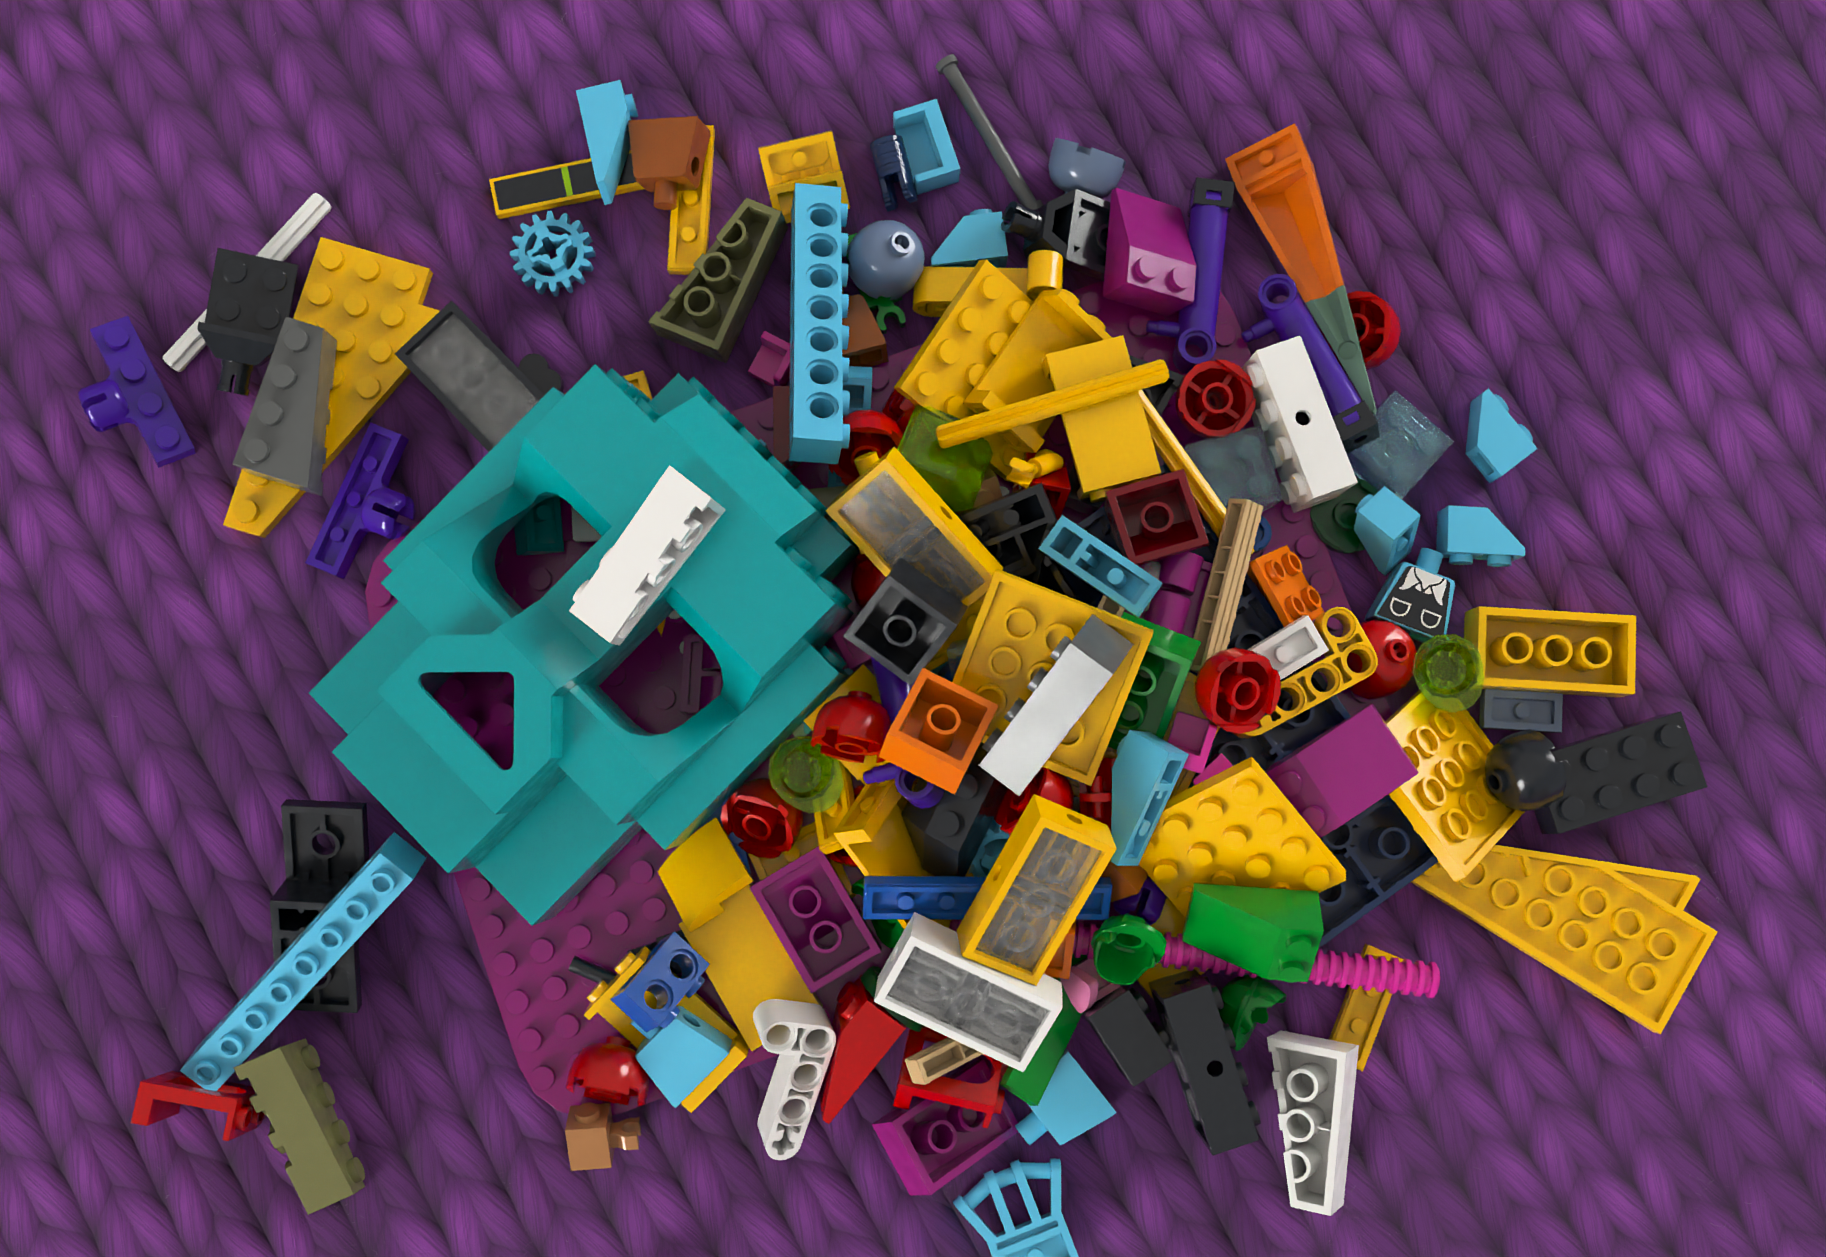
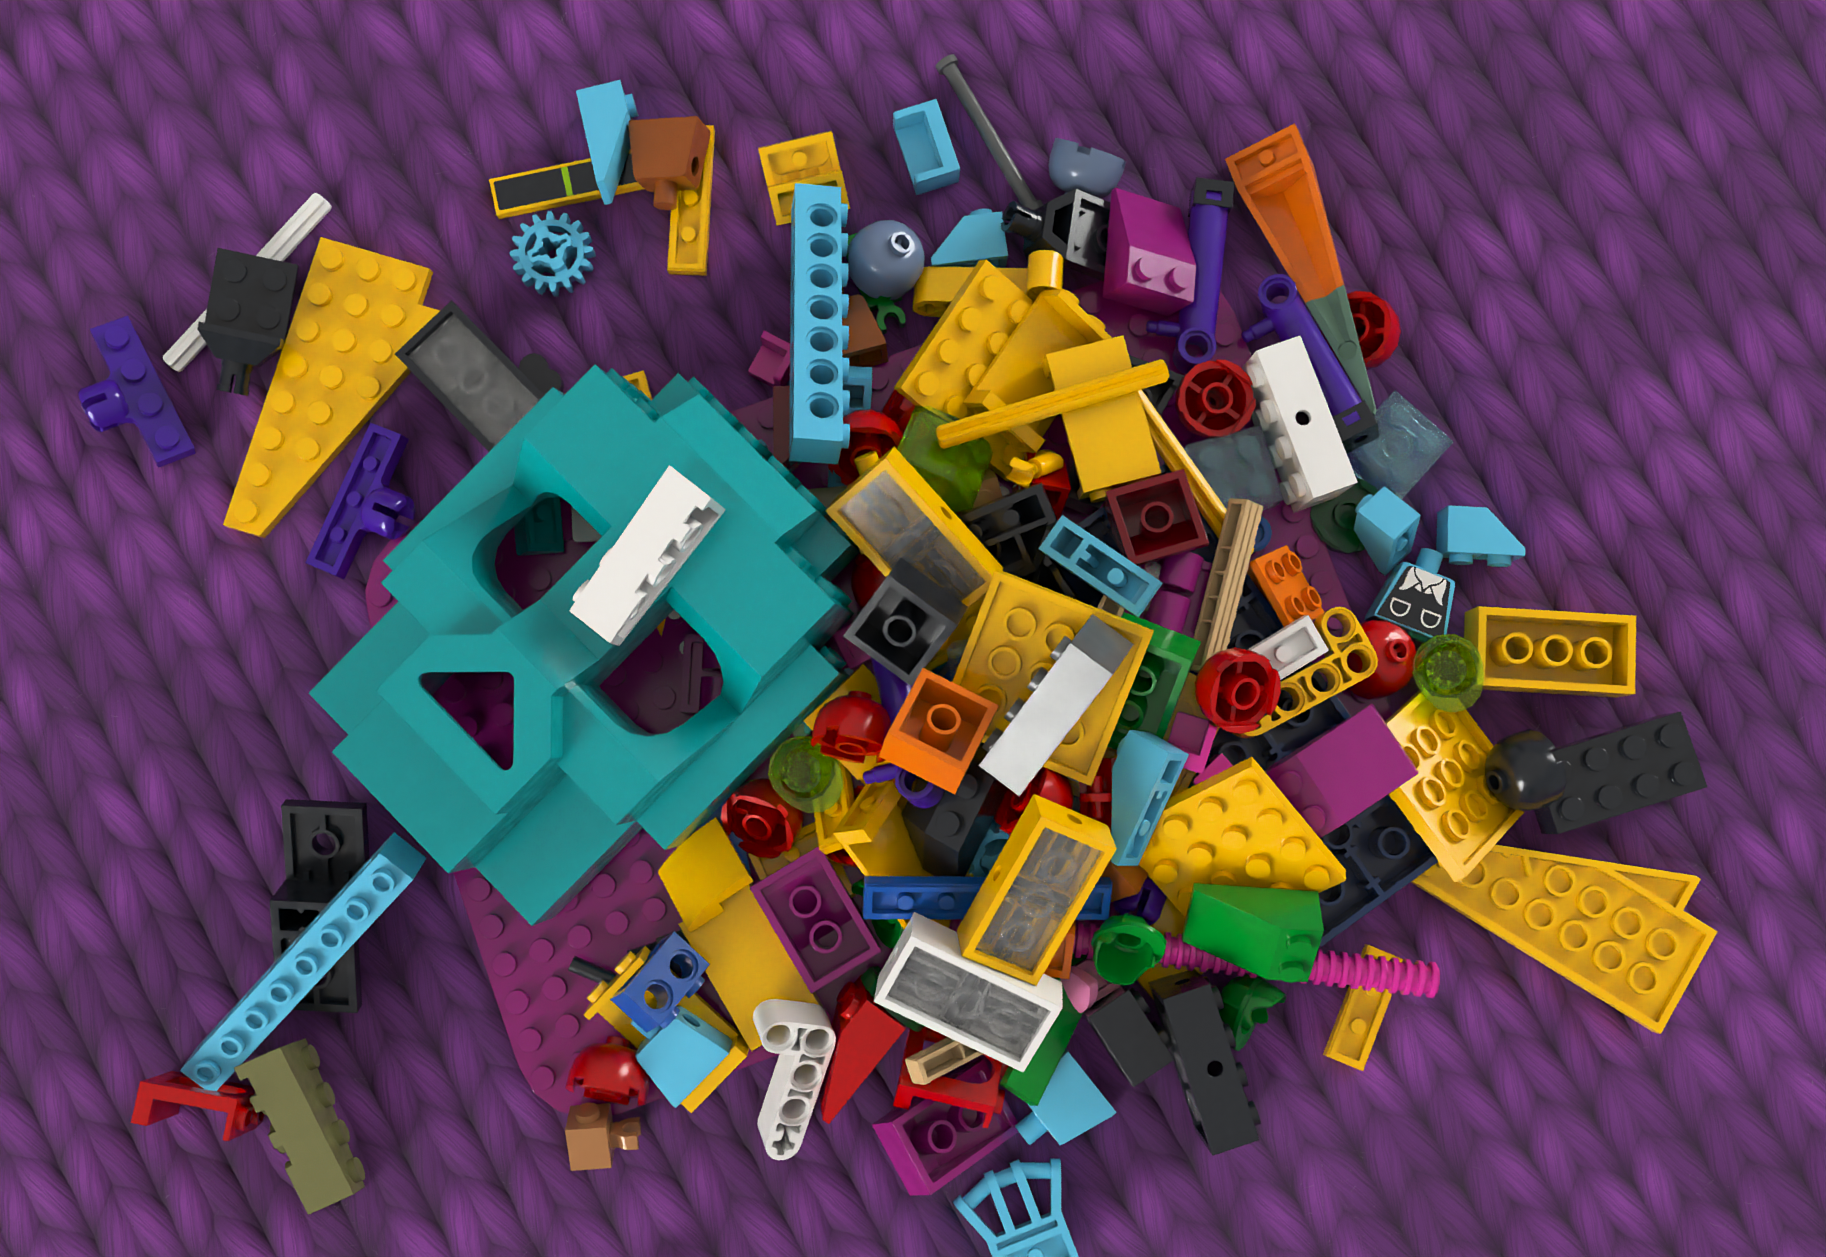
(291, 410): dark grey wedge -> none
(721, 289): olive wedge -> none
(893, 167): dark blue hinge -> none
(1316, 1109): white wedge -> none
(1494, 437): medium azure slope -> none
(1521, 710): sand blue plate -> none

